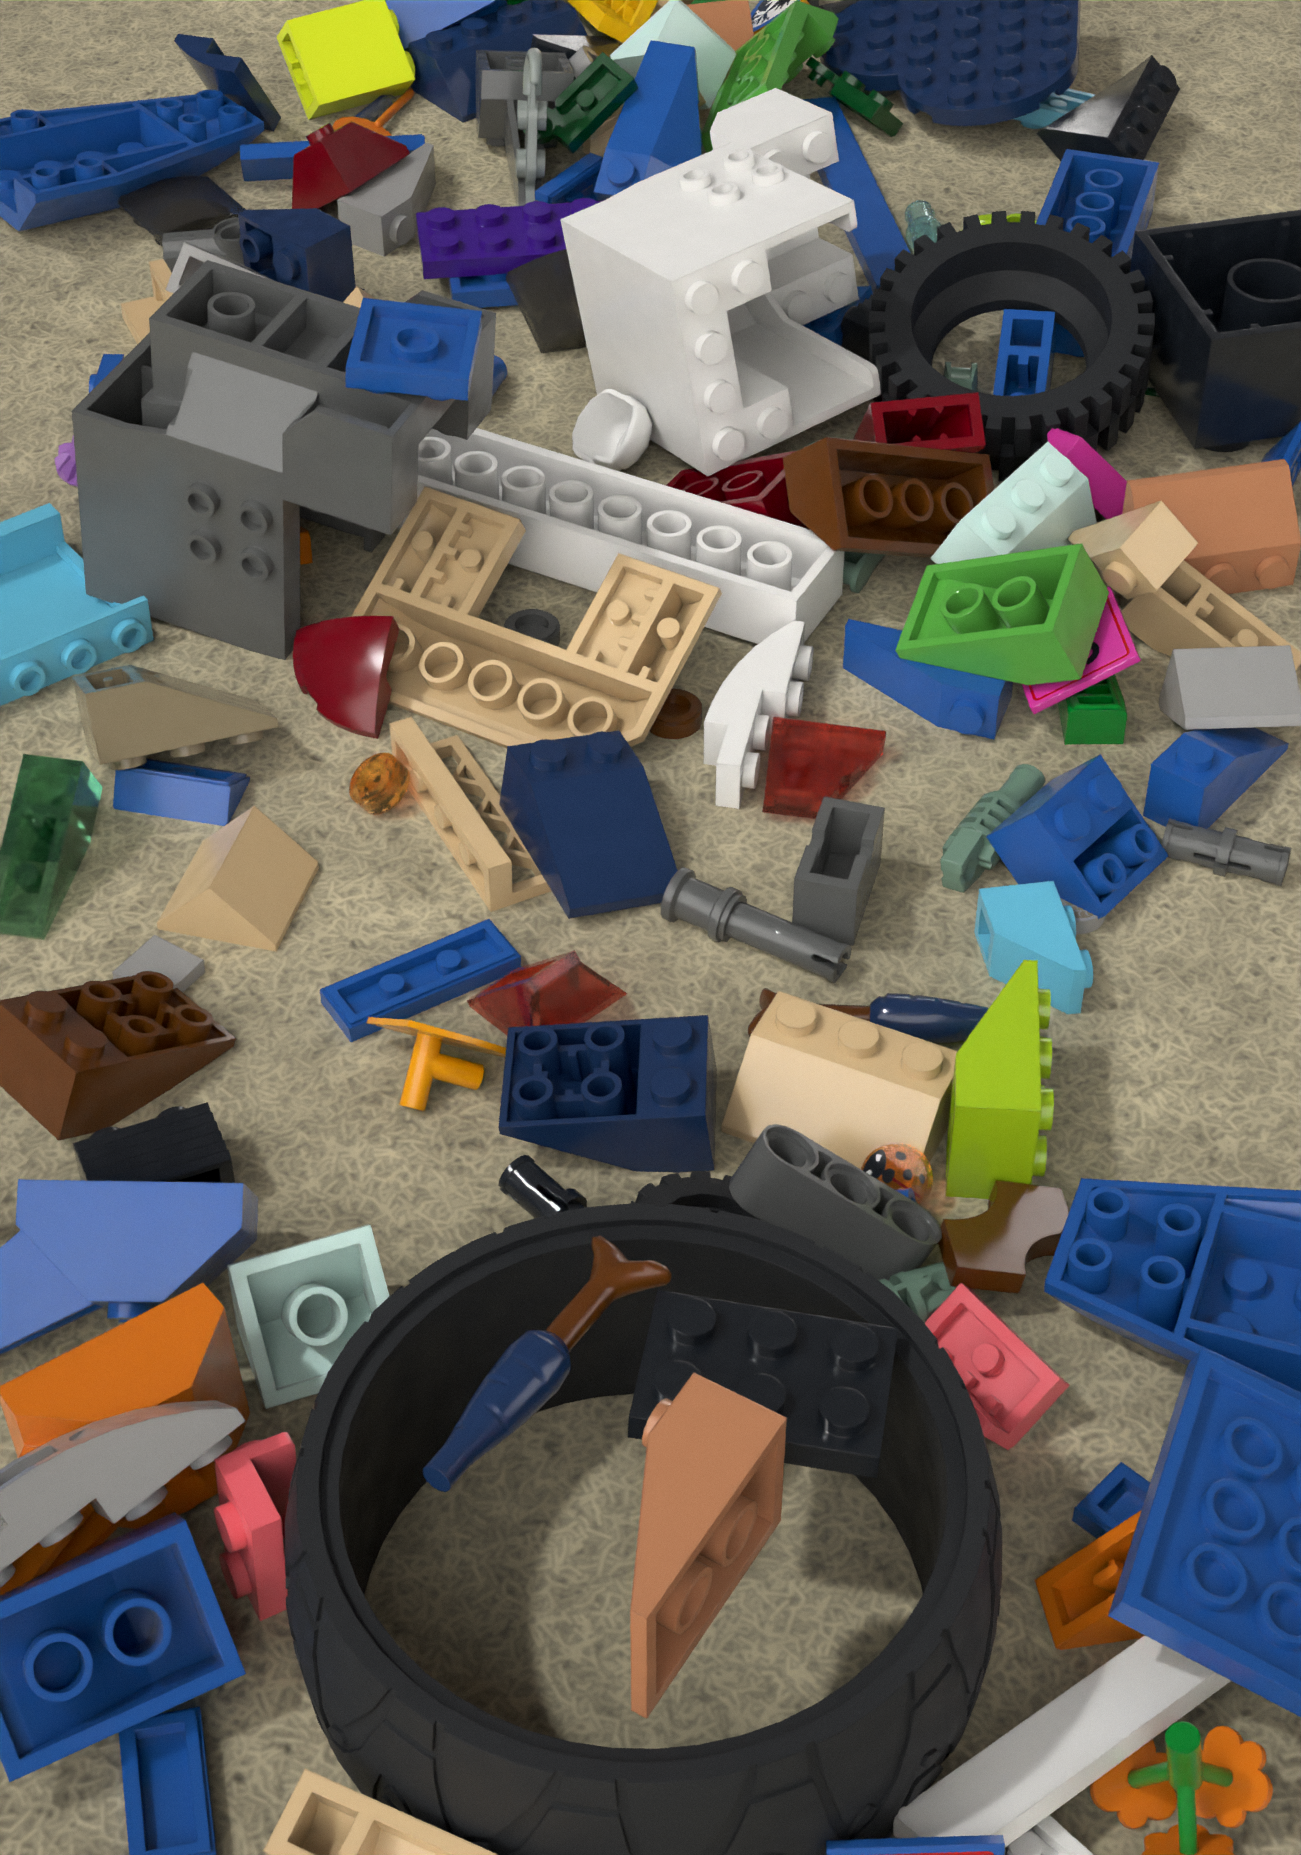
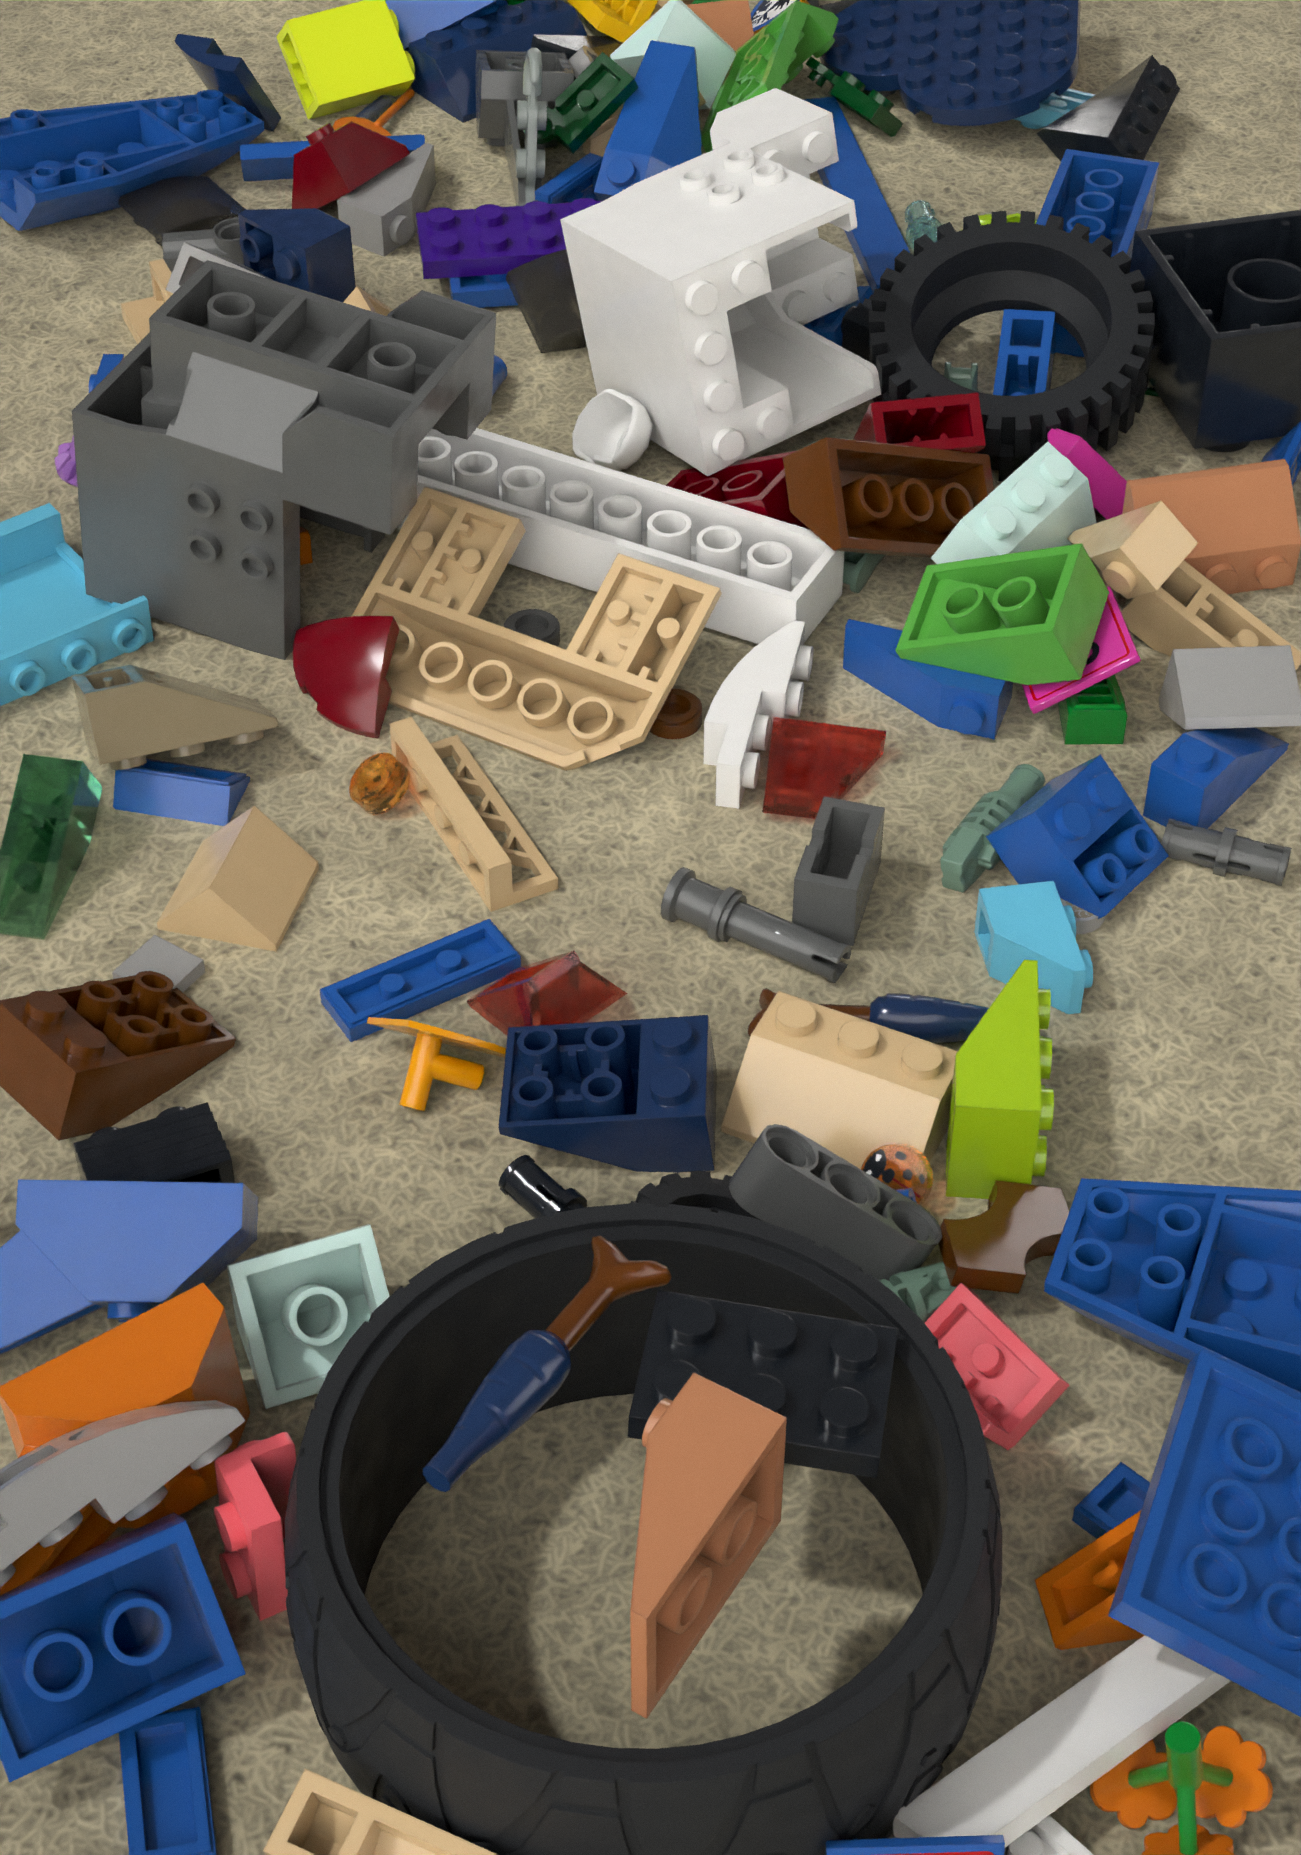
(414, 349): blue plate -> none
(588, 822): dark blue slope -> none

